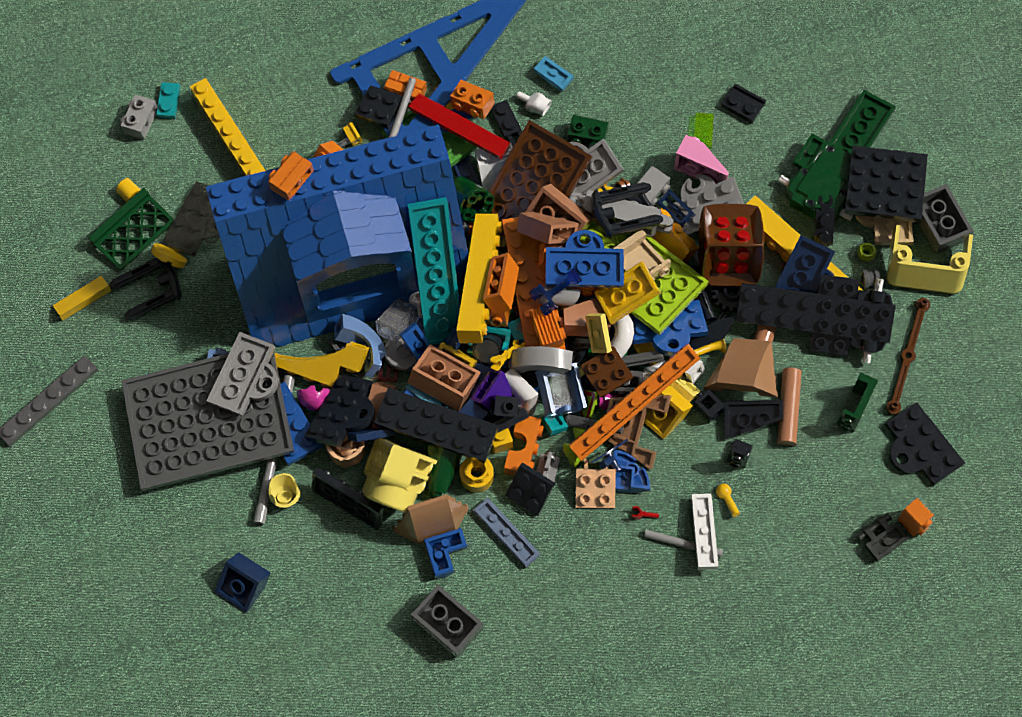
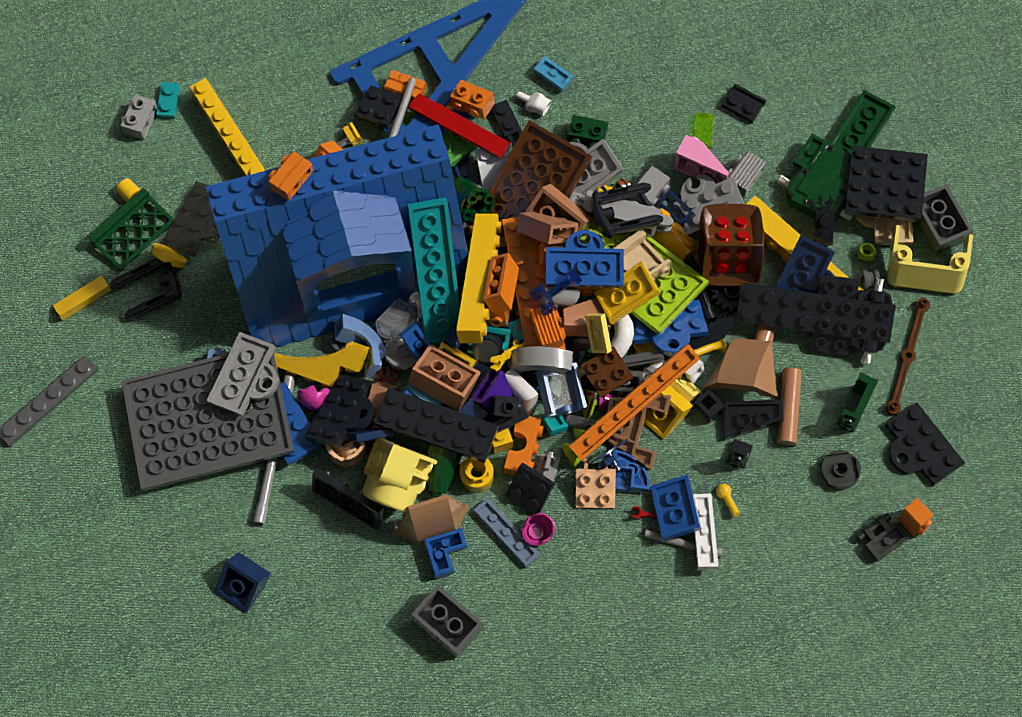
(283, 490): light yellow hair -> none
(538, 529): none -> dark pink hair
(676, 507): none -> blue plate
(747, 171): none -> light grey brick
(835, 479): none -> pearl dark grey plate

